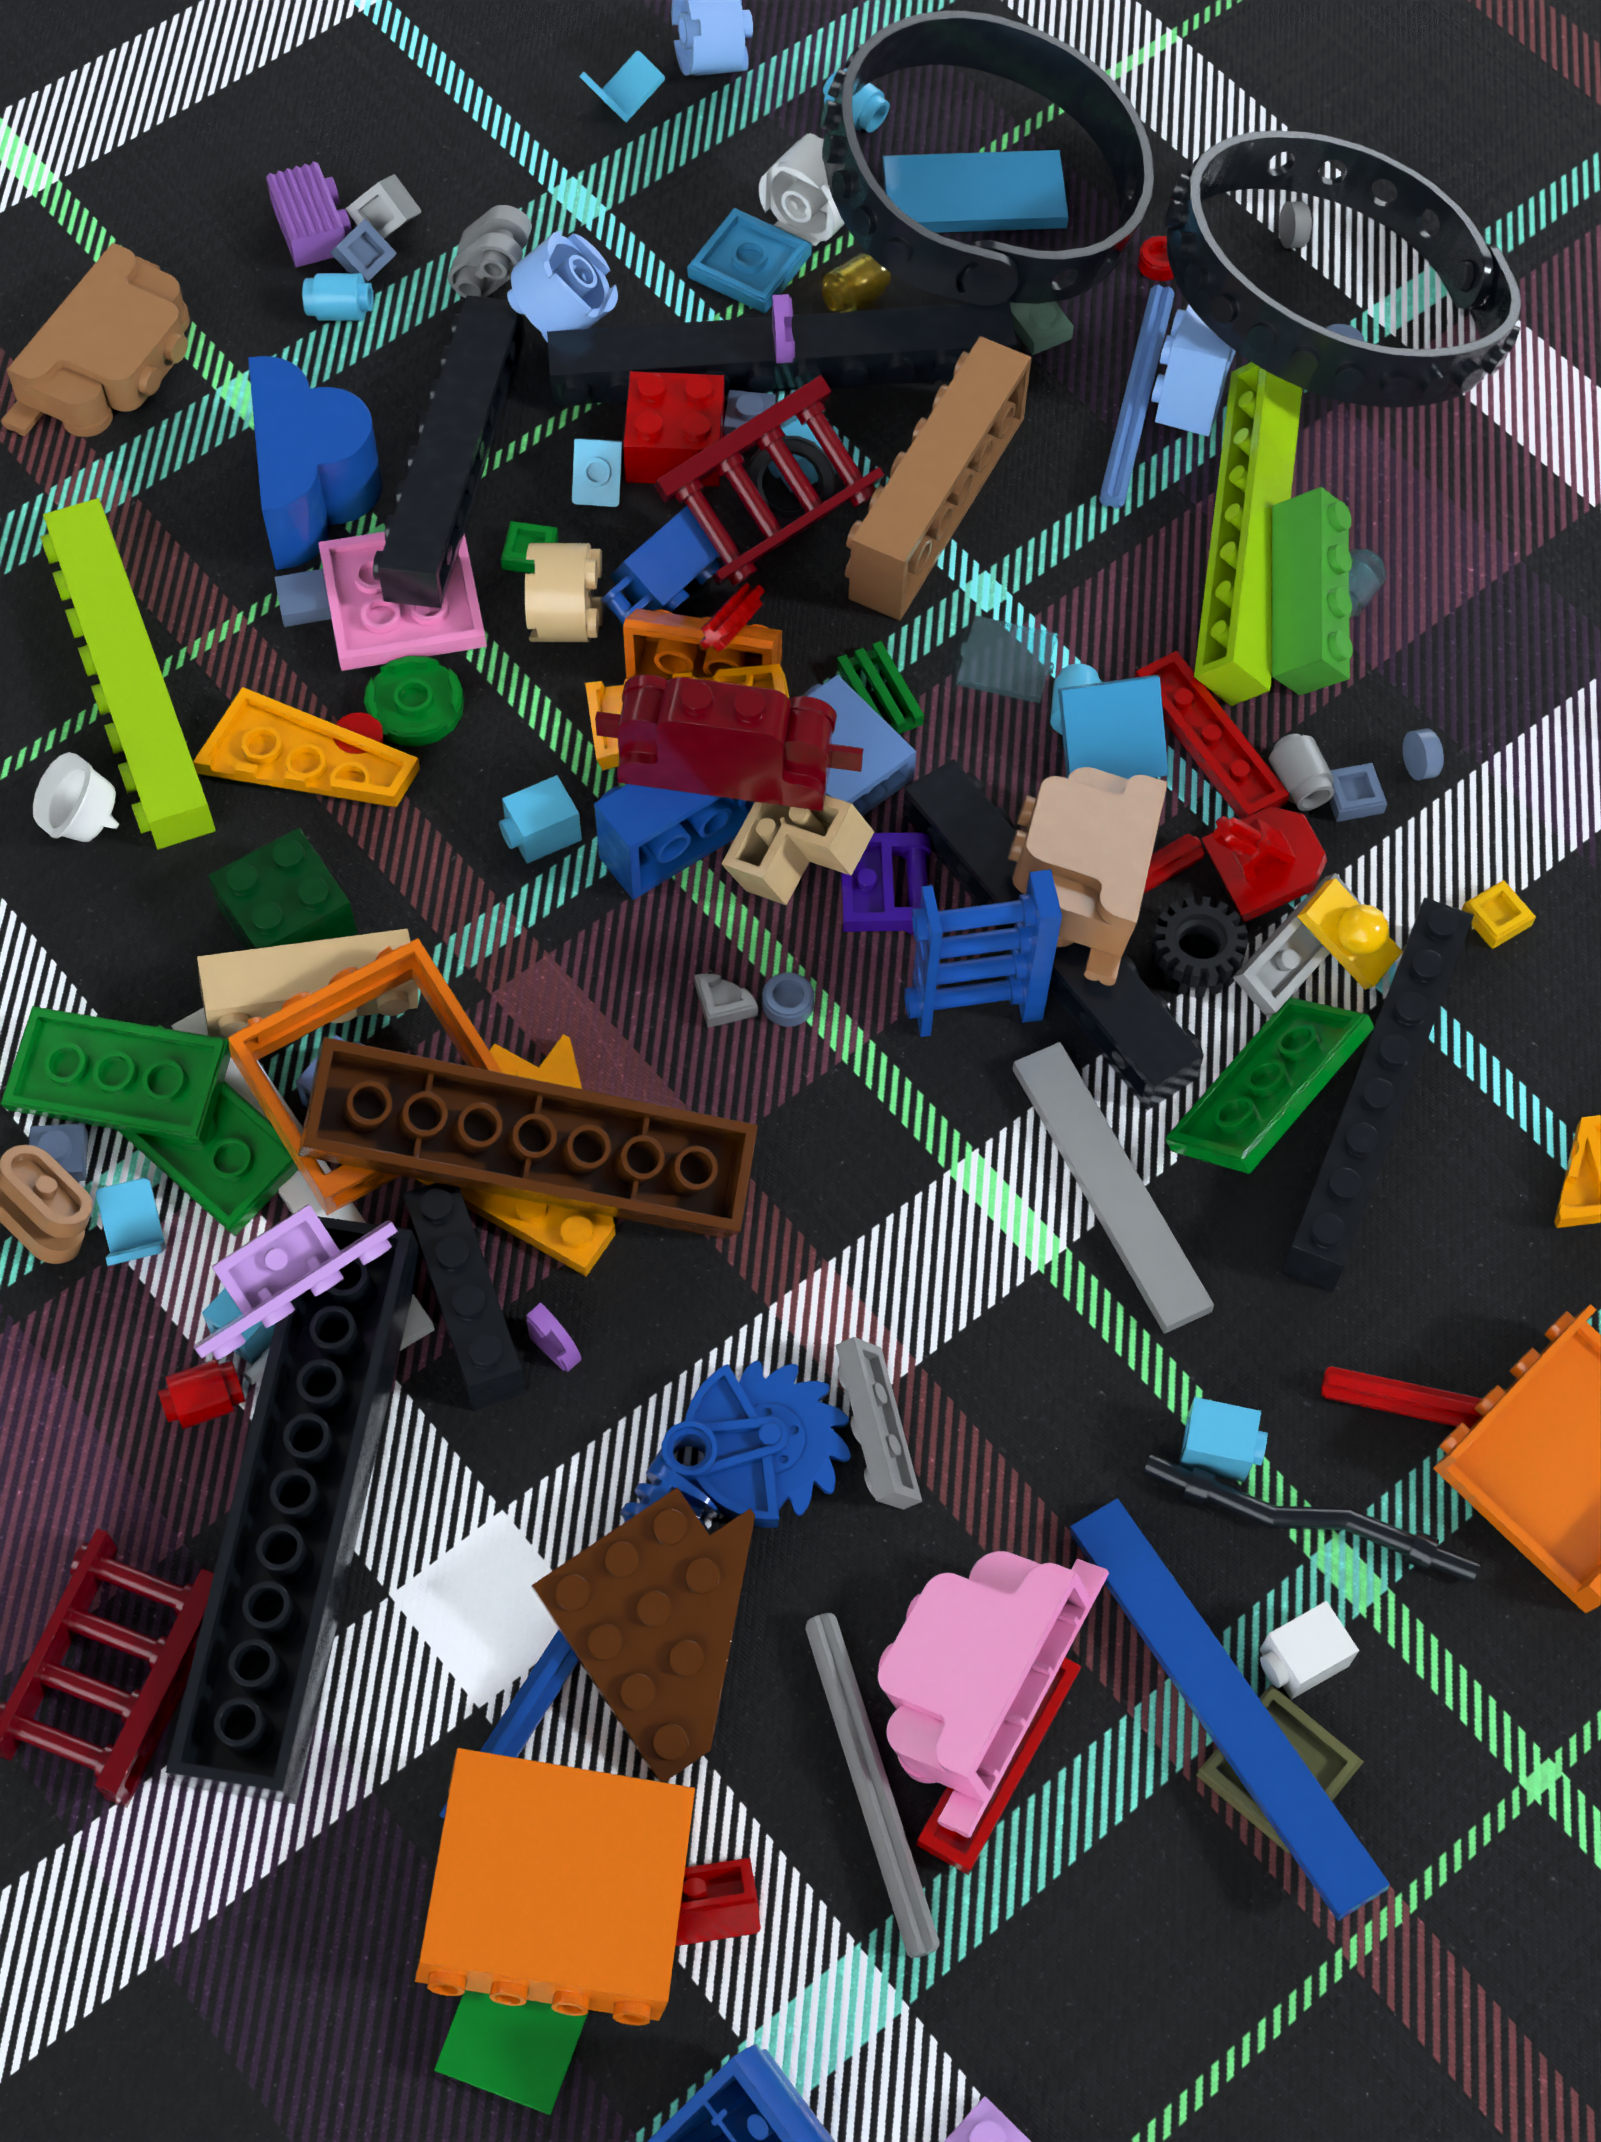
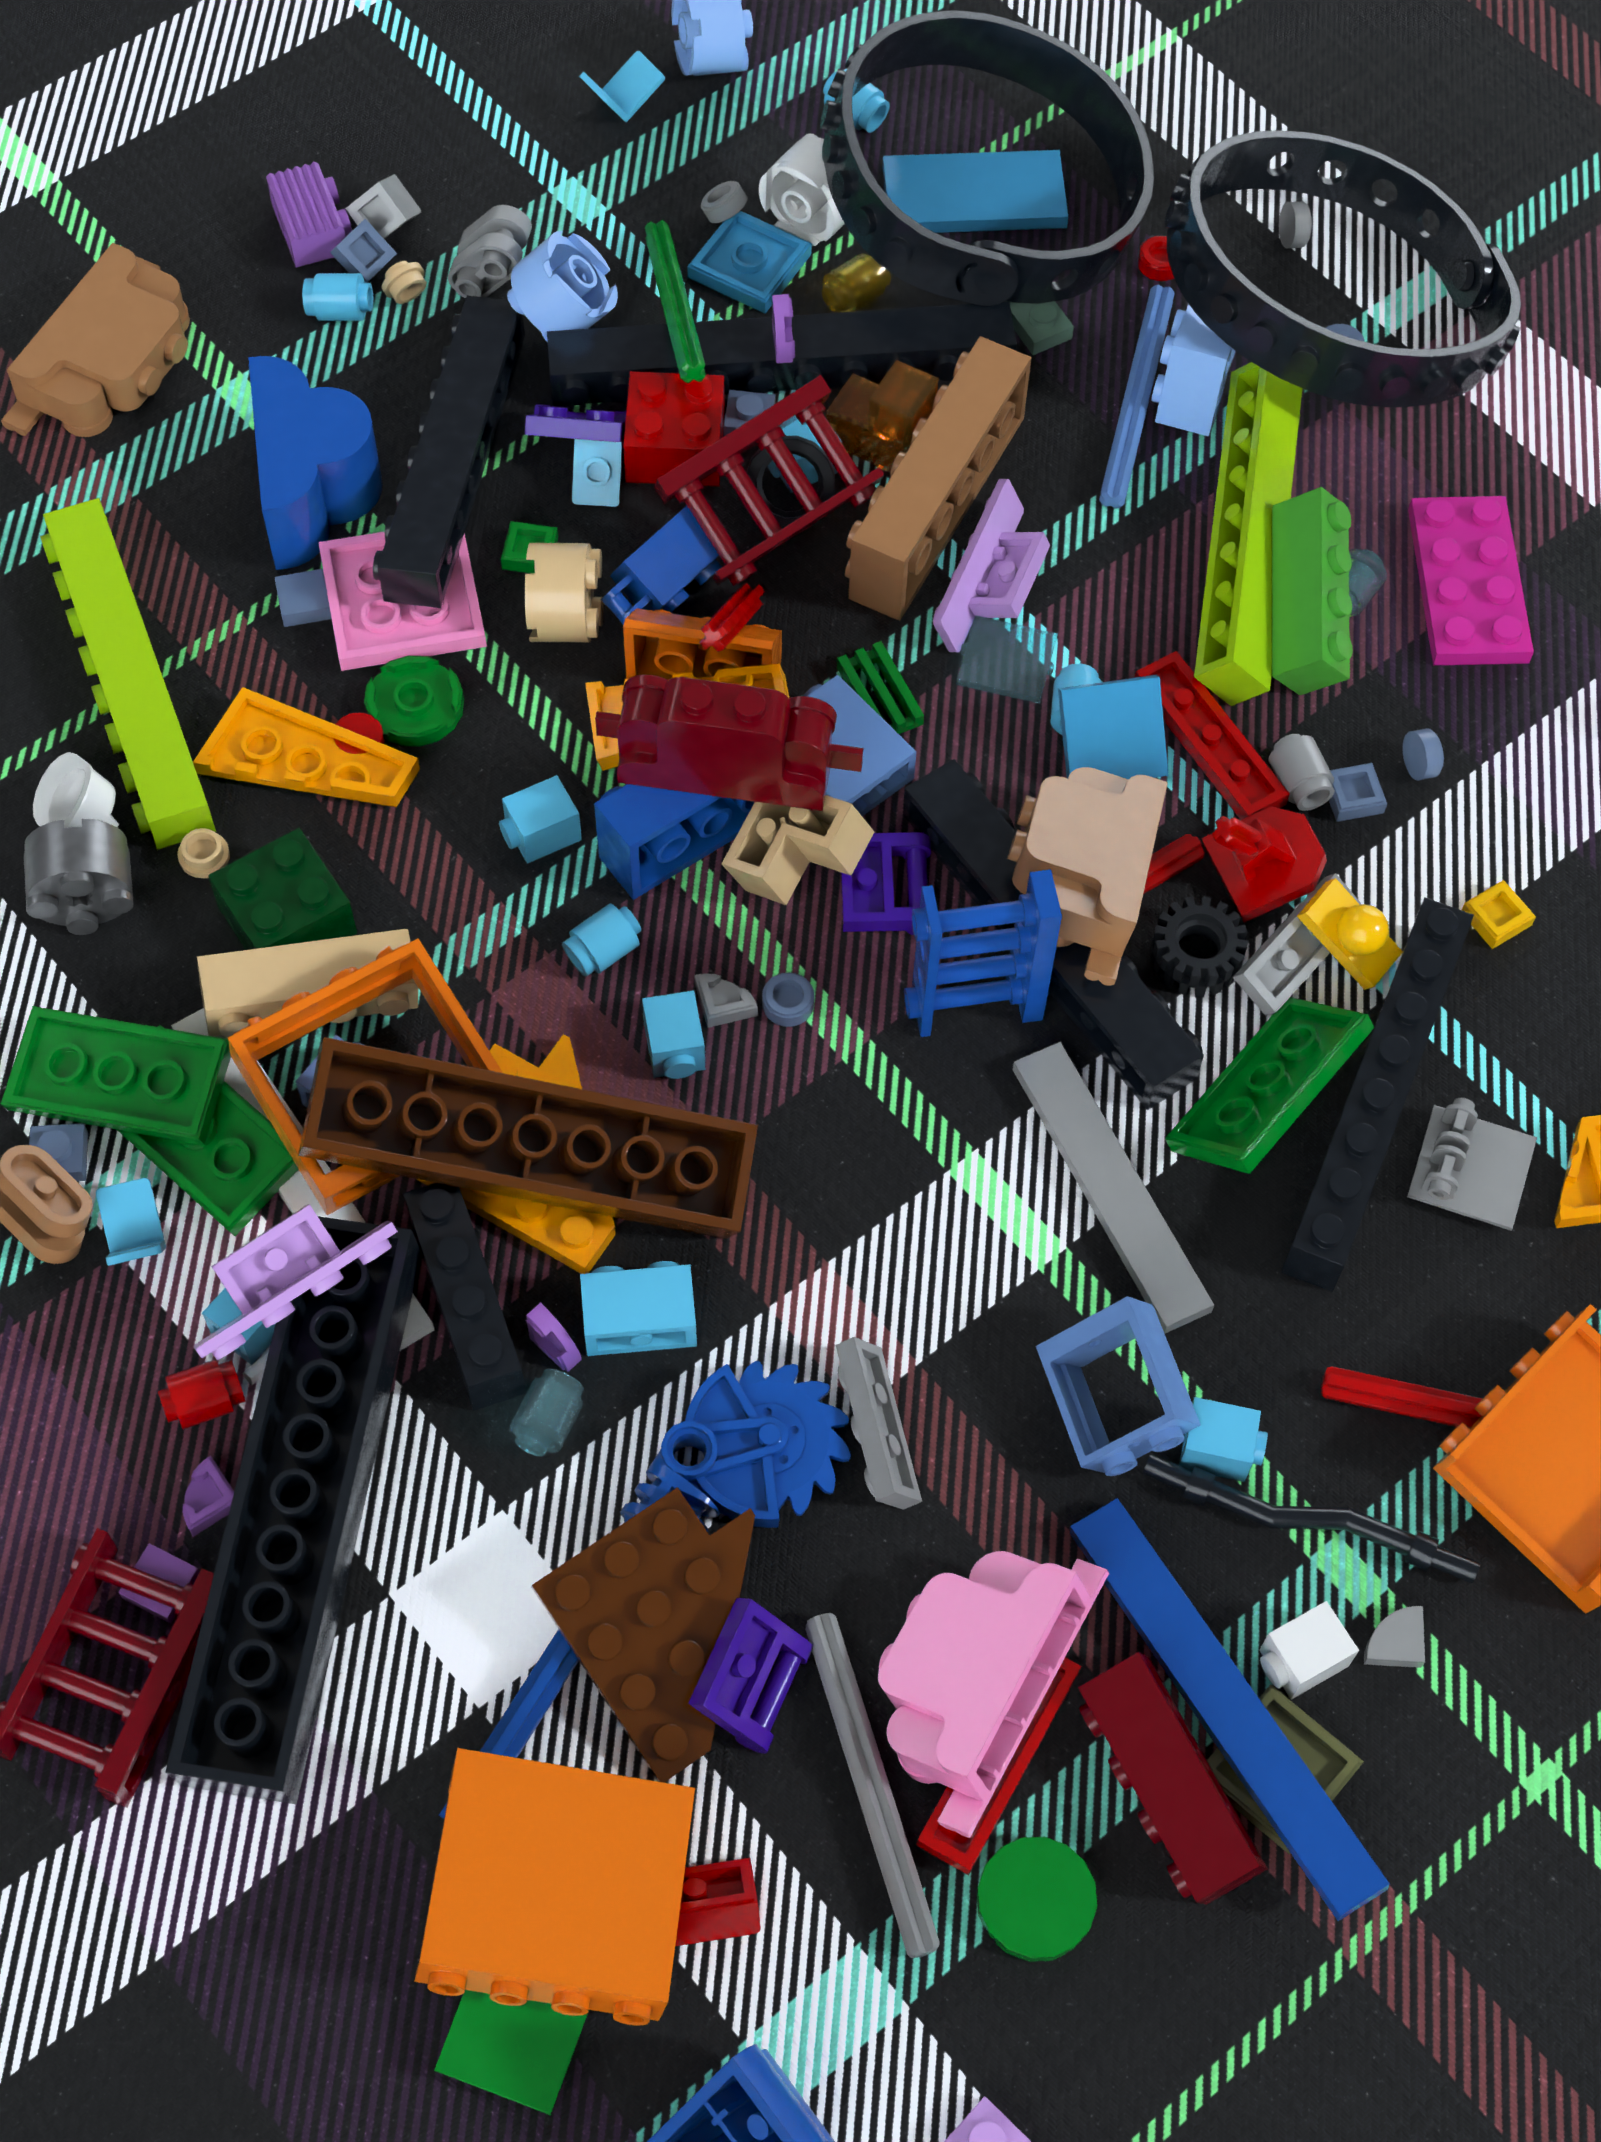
(77, 874): none -> flat silver brick
(164, 1566): none -> medium lavender tile
(203, 853): none -> tan plate
(206, 1497): none -> medium lavender tile
(404, 281): none -> tan plate
(547, 1413): none -> clear light blue brick
(560, 423): none -> plate
(602, 939): none -> medium azure brick
(638, 1308): none -> medium azure brick
(674, 1034): none -> medium azure brick
(675, 302): none -> green axle
(723, 201): none -> light grey tile
(740, 1669): none -> dark purple plate
(881, 417): none -> clear orange brick
(993, 570): none -> lavender bracket
(1036, 1898): none -> green tile
(1093, 1338): none -> medium blue window
(1171, 1779): none -> dark red brick
(1398, 1640): none -> light grey tile
(1470, 581): none -> dark pink plate
(1472, 1165): none -> light grey hinge

